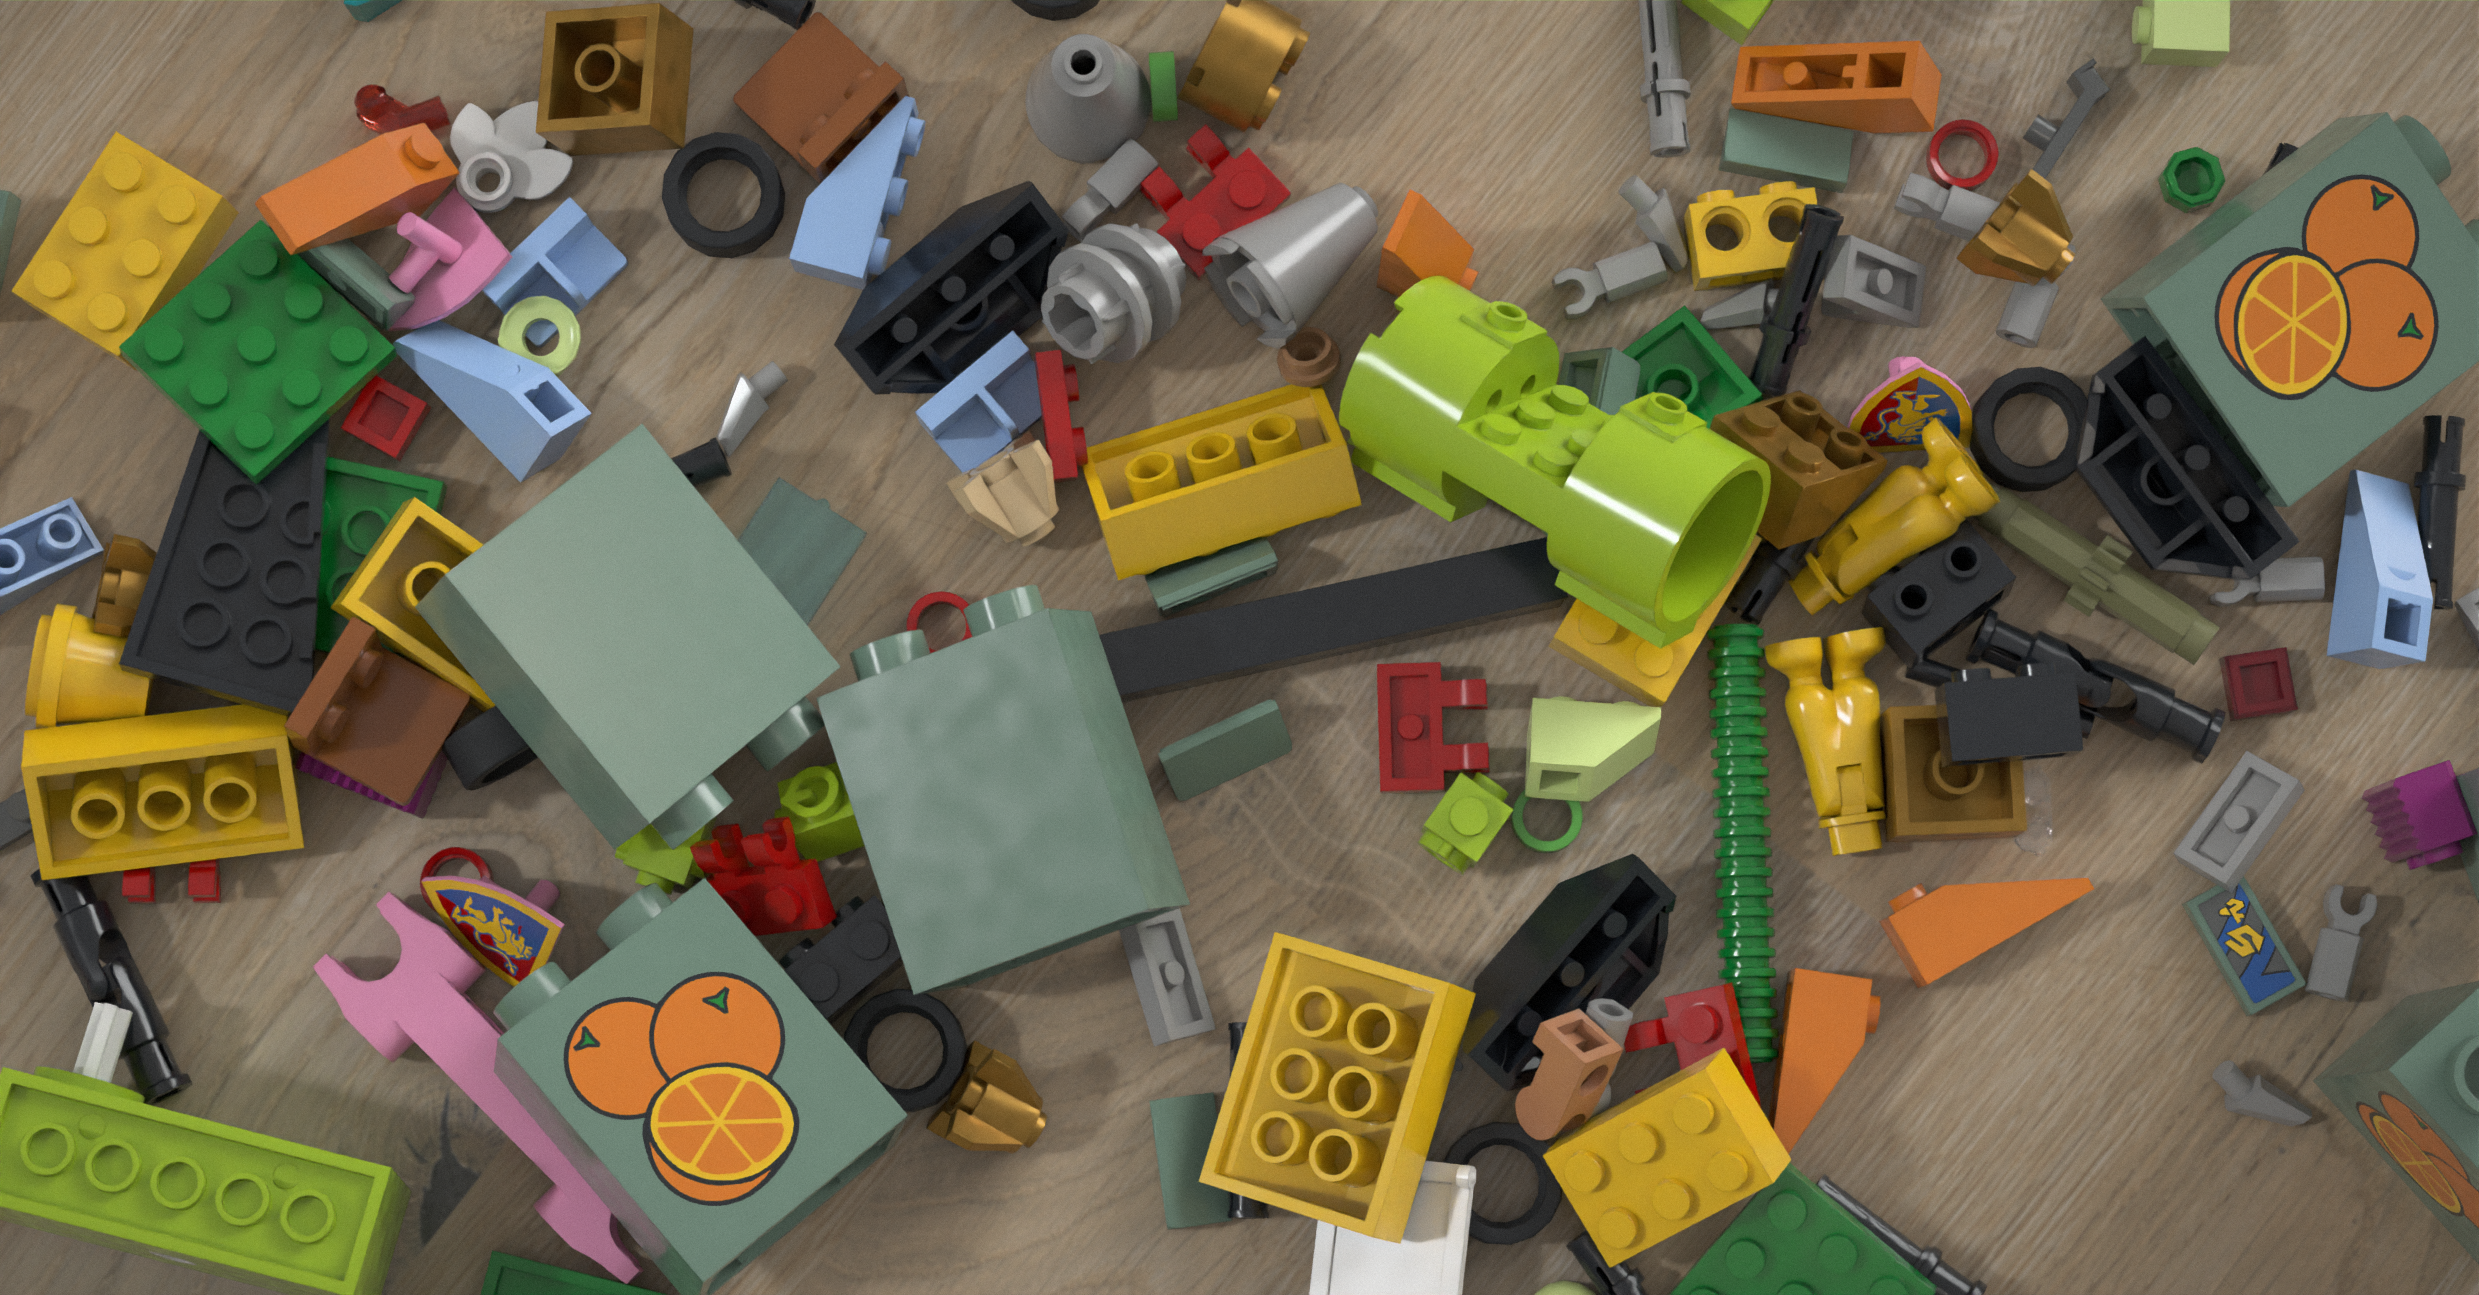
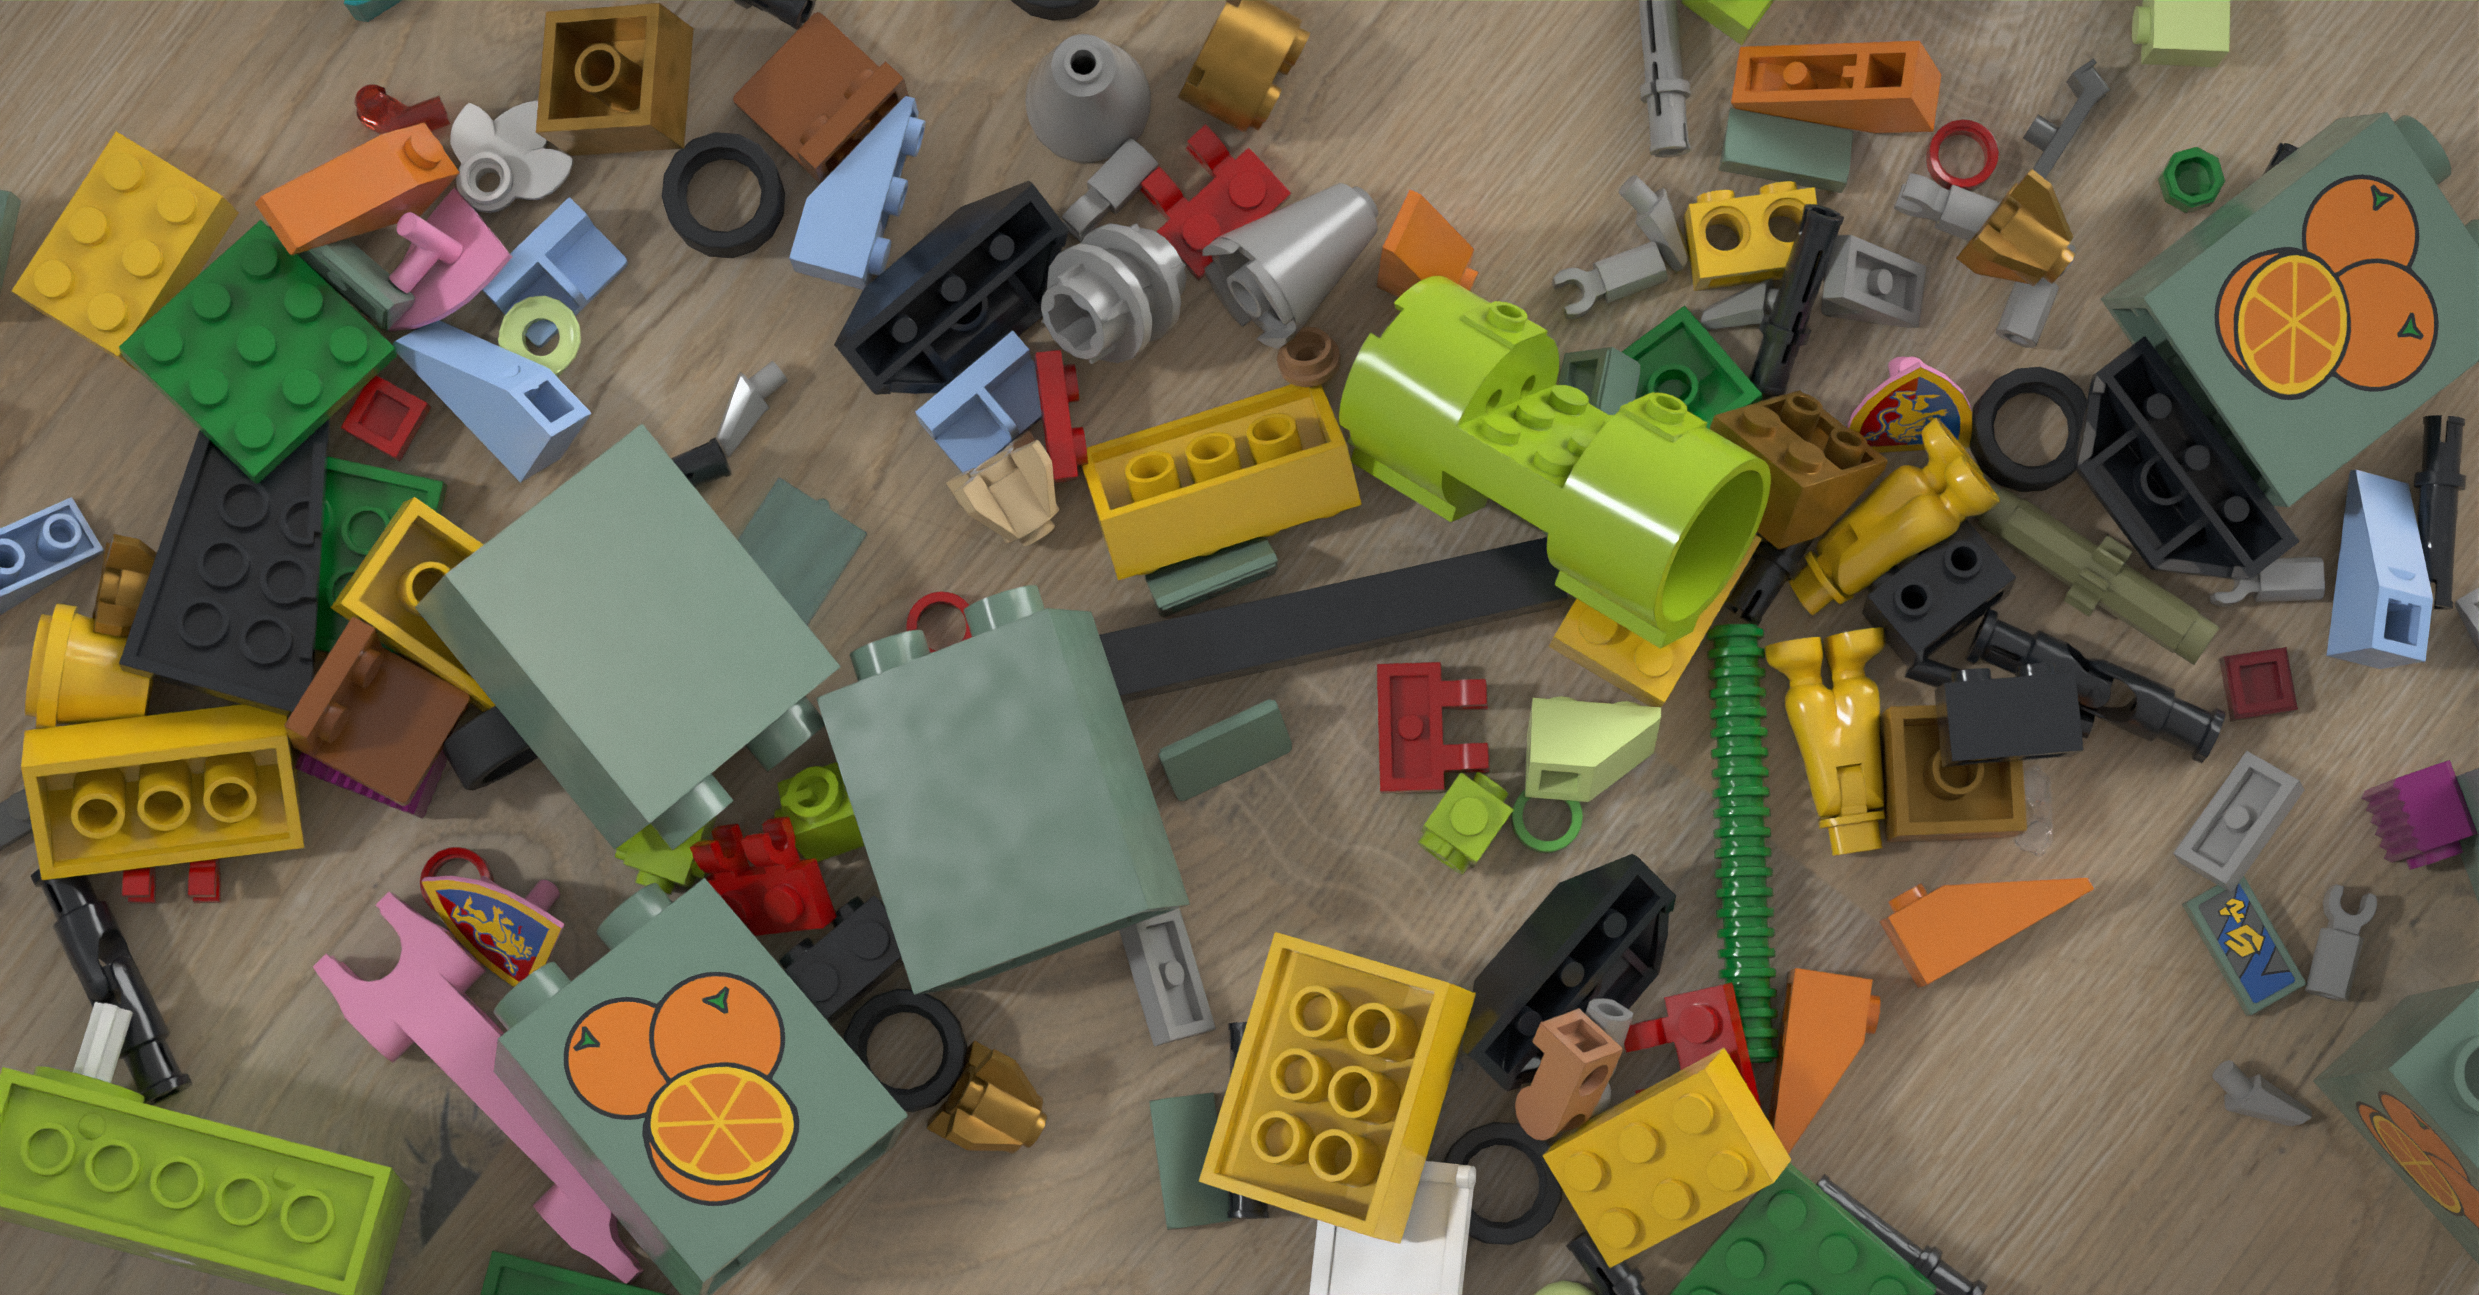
(1163, 86): bright green piece -> none

